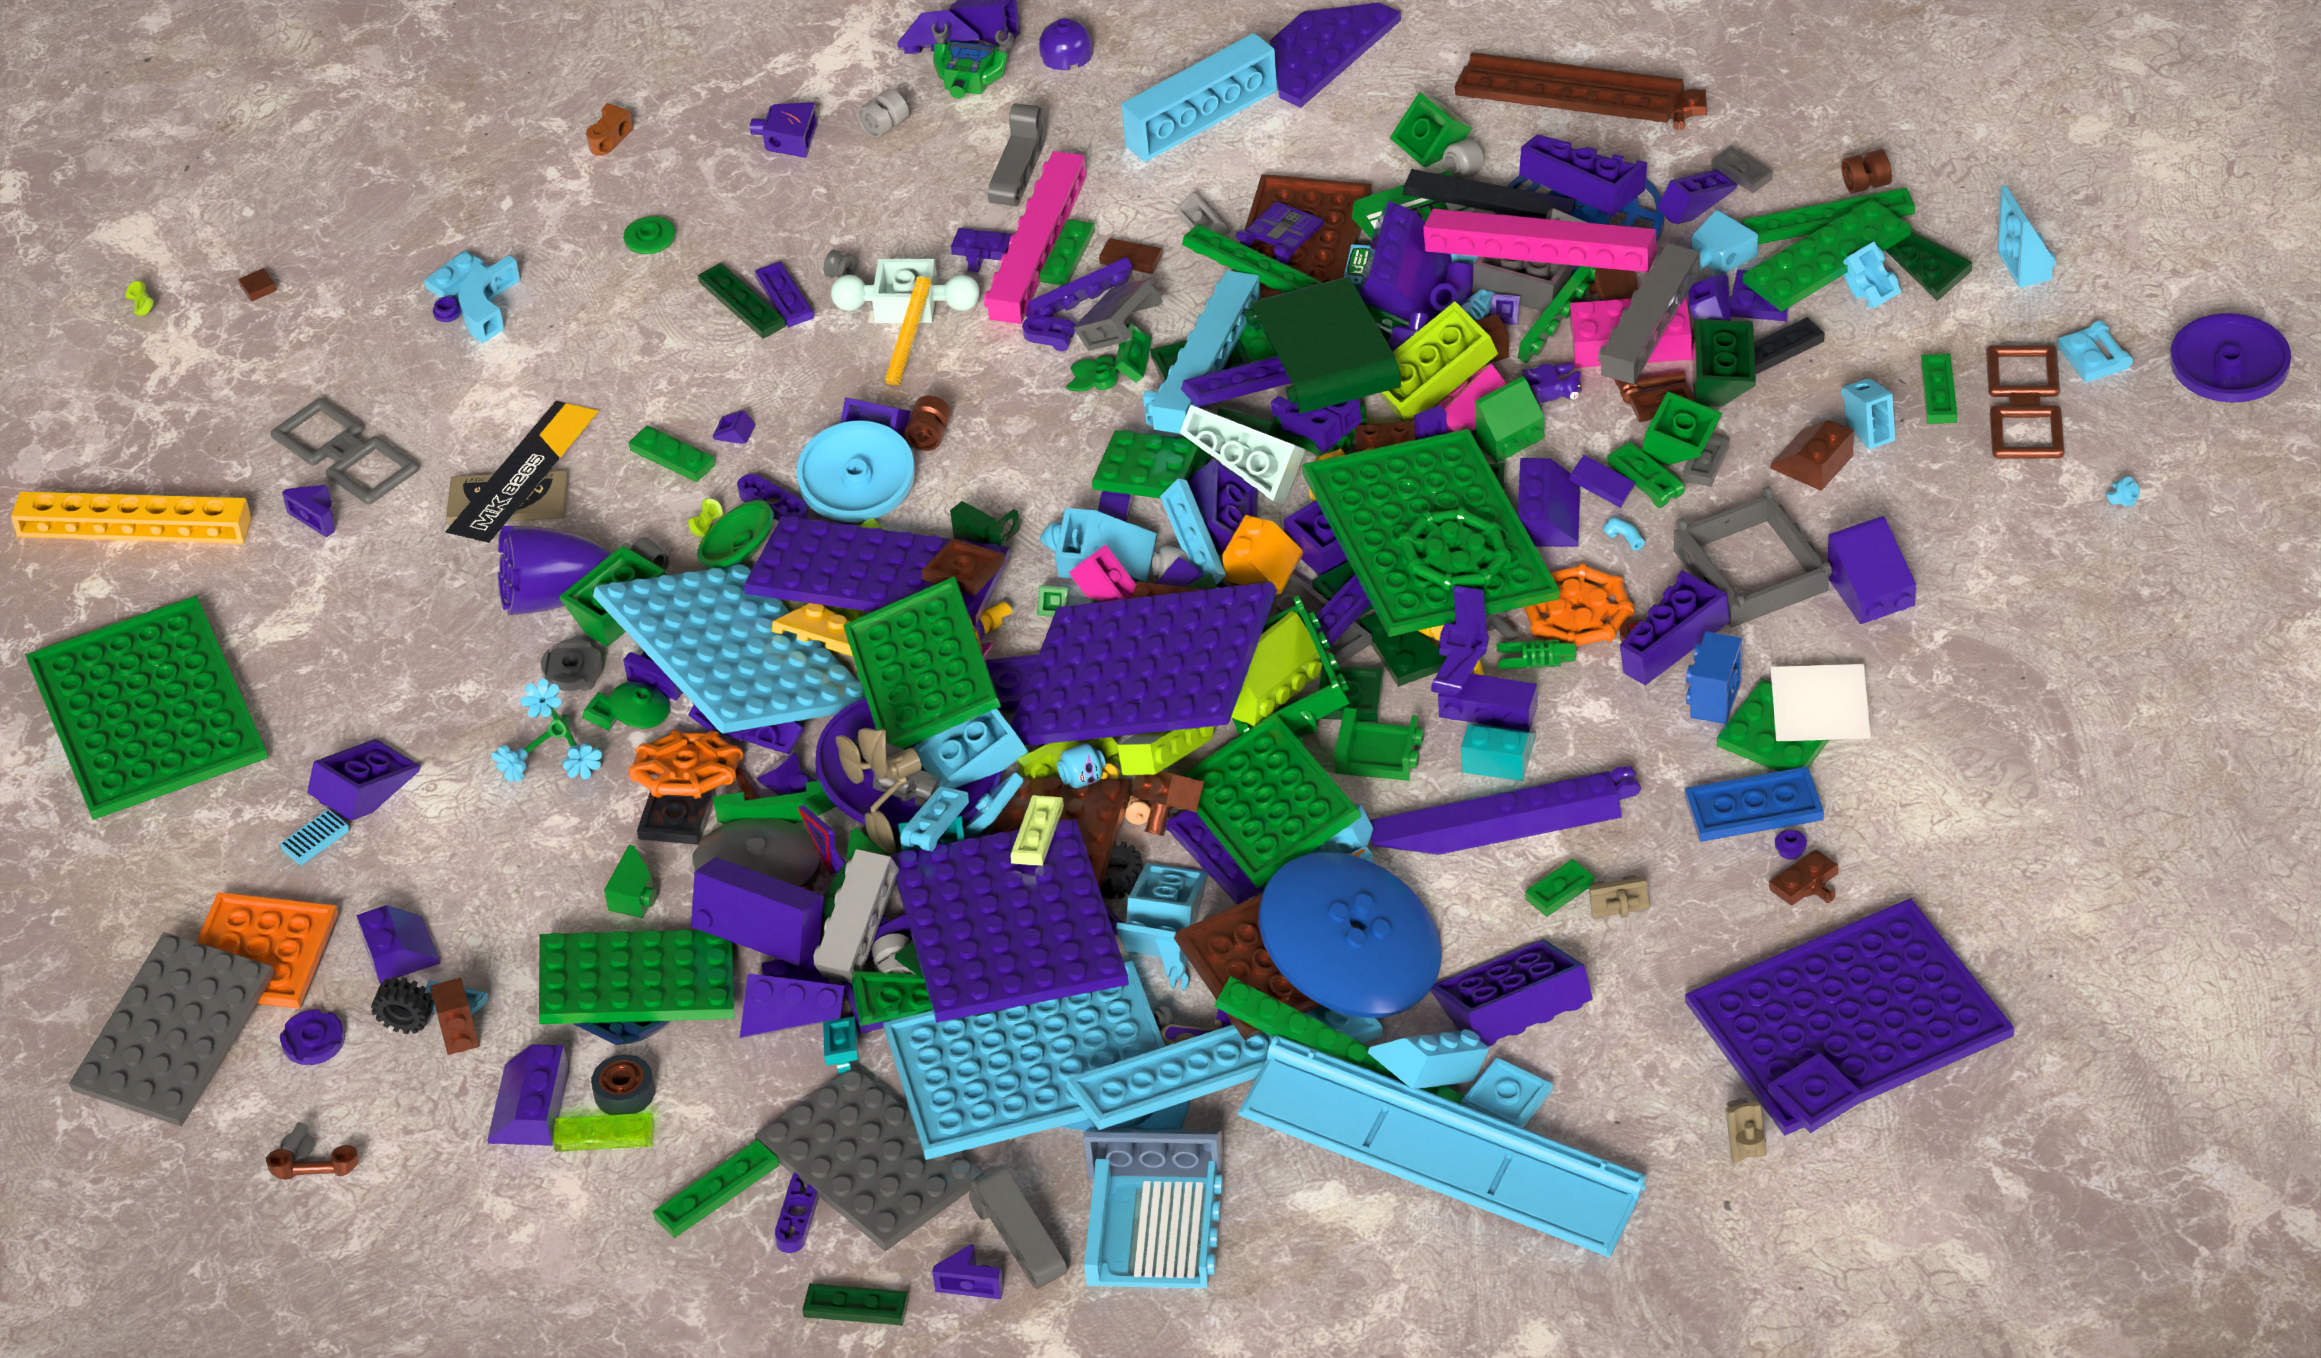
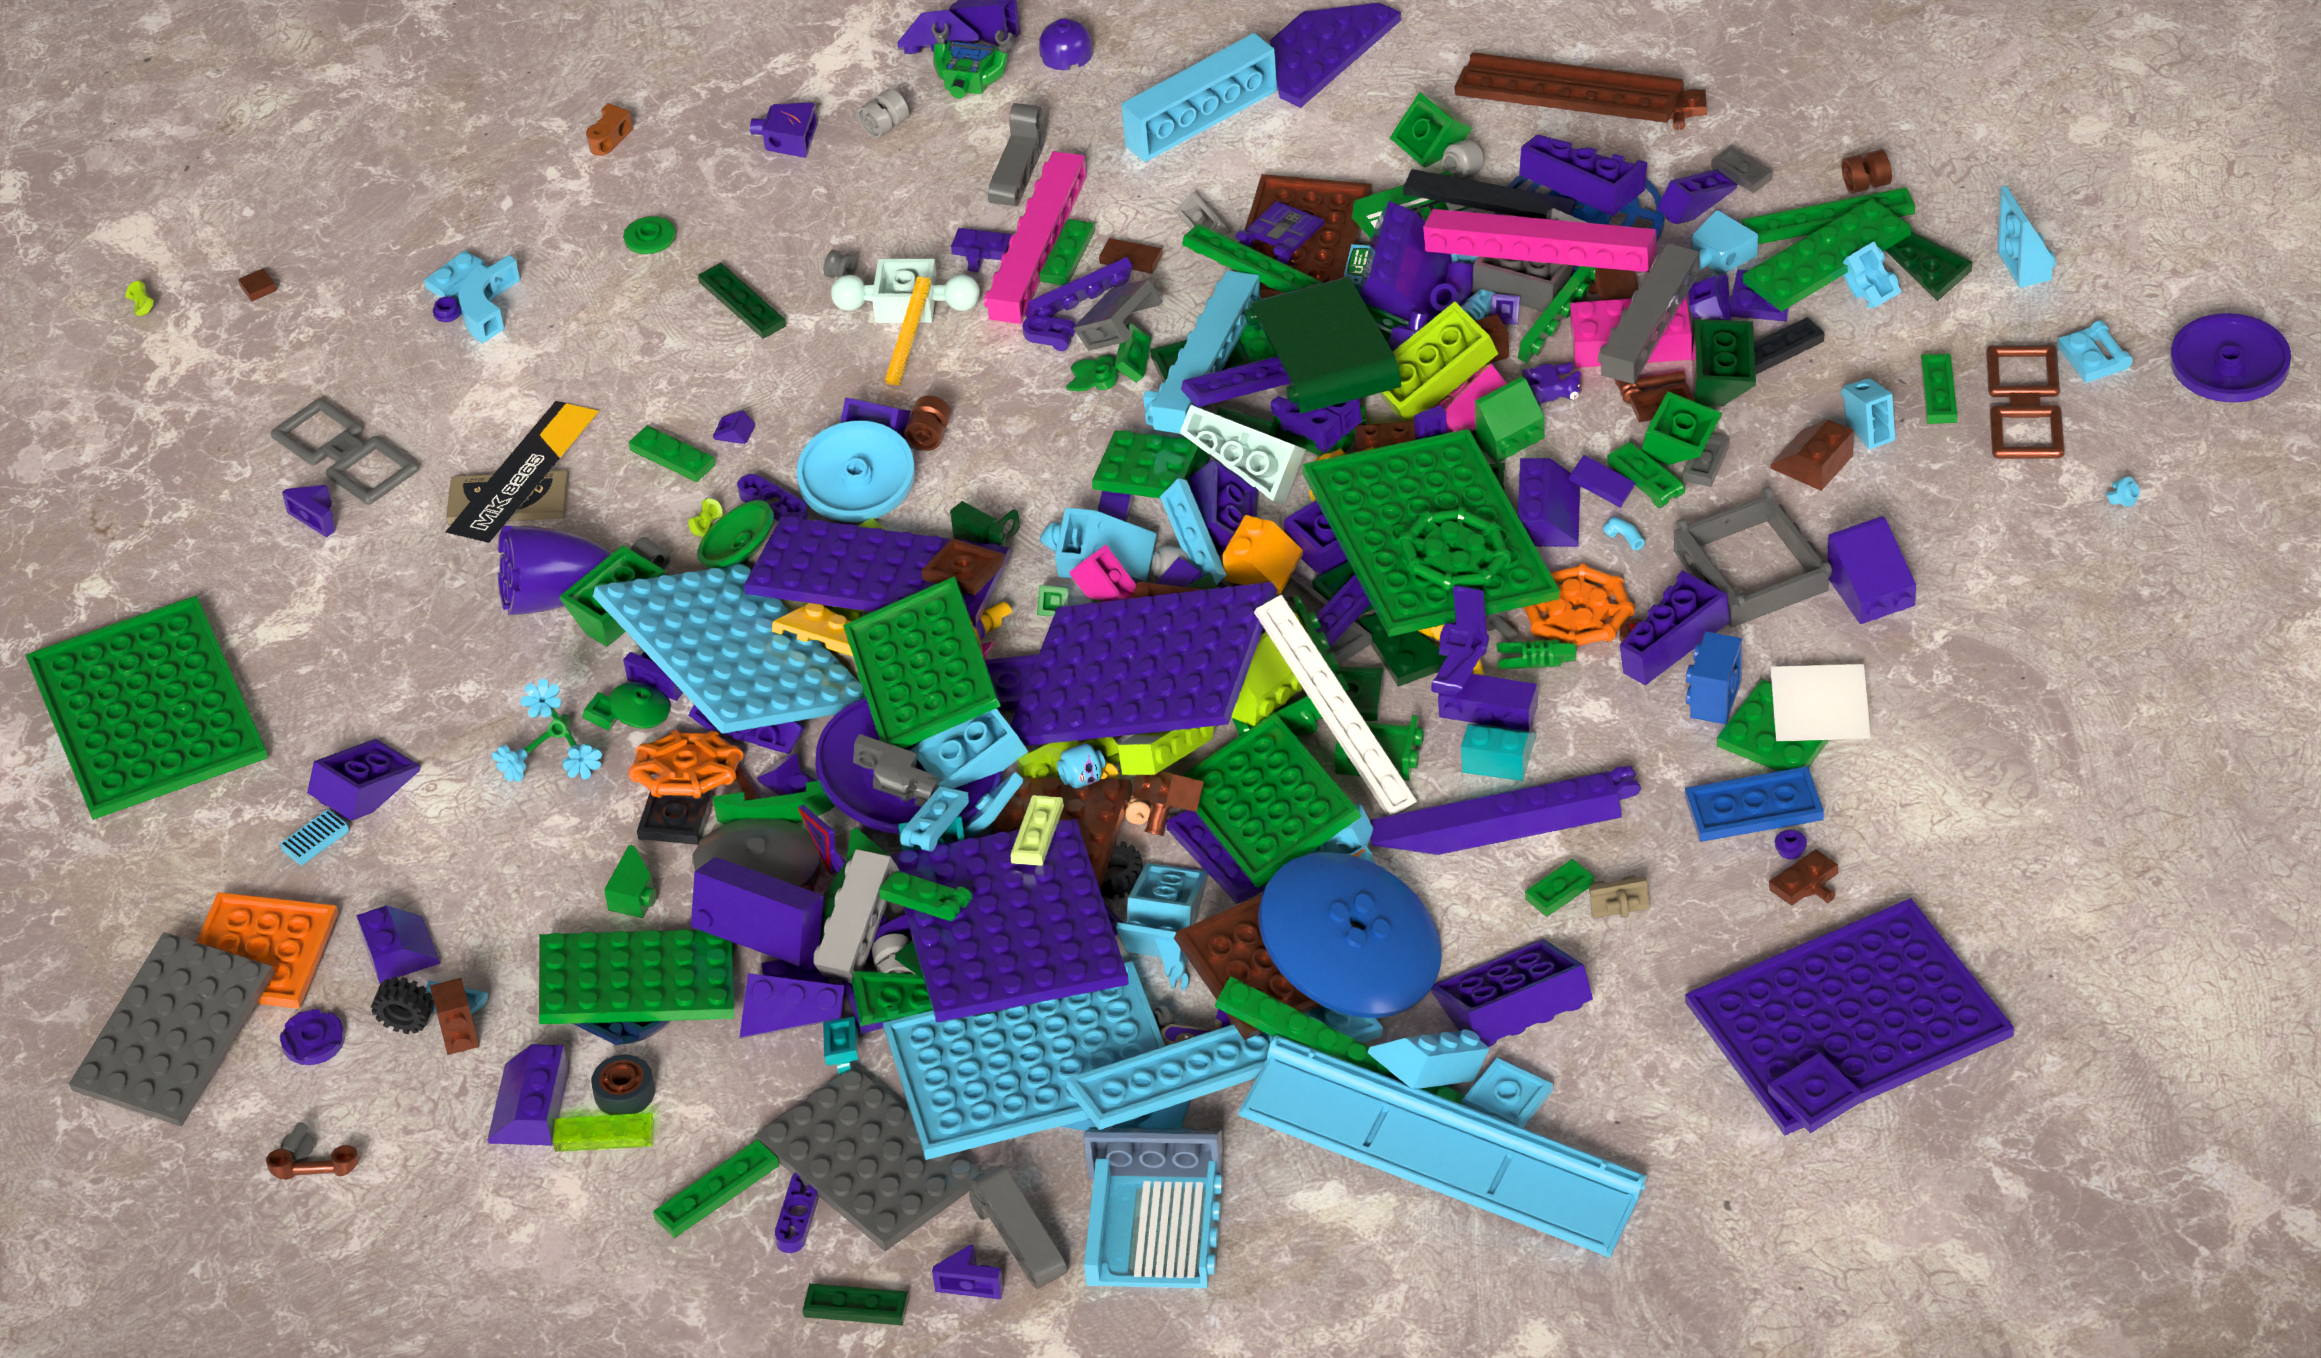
(131, 517): yellow brick -> none
(582, 676): dark grey plate -> none
(784, 294): dark purple tile -> none
(895, 767): dark tan plant -> none
(924, 895): none -> green plate
(1335, 706): none -> white tile
(1745, 1129): dark tan hips -> none

